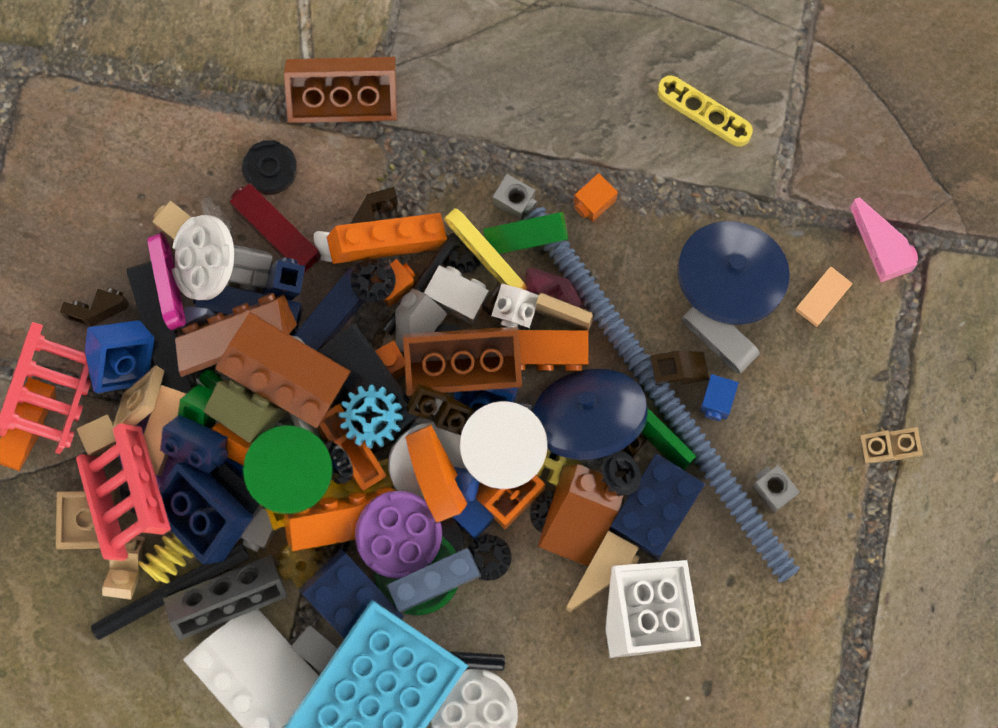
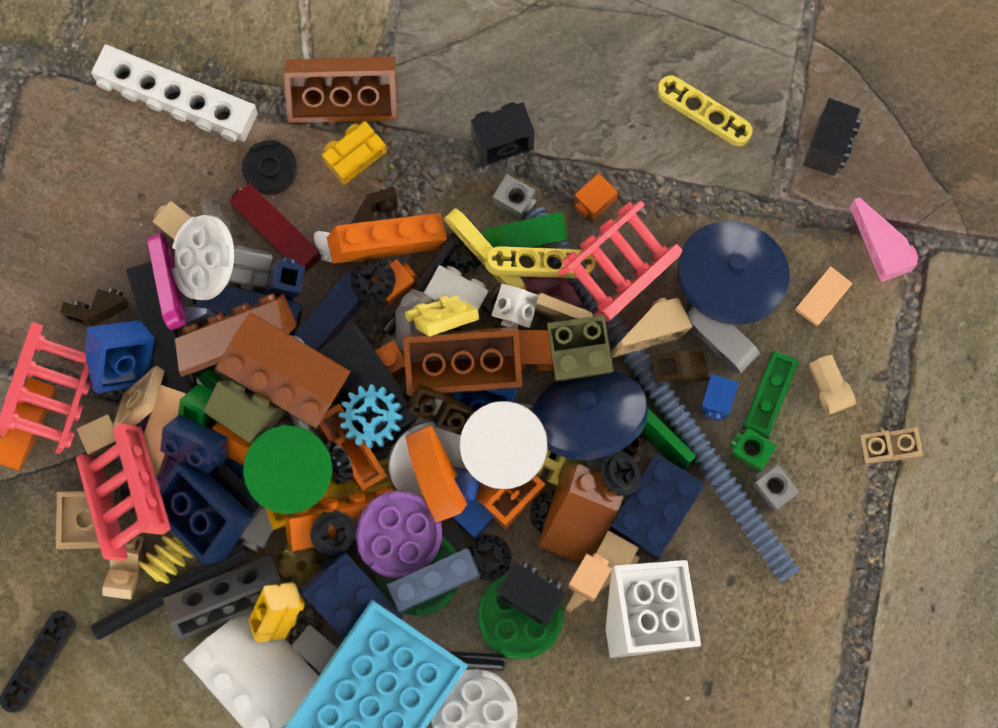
(42, 664): none -> black beam
(114, 62): none -> white brick
(275, 612): none -> yellow brick
(345, 534): none -> black gear
(353, 152): none -> yellow brick
(441, 315): none -> light yellow plate
(502, 133): none -> black brick
(512, 632): none -> green tile
(531, 594): none -> black brick
(538, 255): none -> light yellow beam
(579, 348): none -> olive slope
(590, 576): none -> light nougat brick
(644, 272): none -> coral fence
(660, 325): none -> tan slope
(764, 447): none -> green brick
(770, 393): none -> green tile
(833, 137): none -> black brick
(834, 392): none -> tan piece

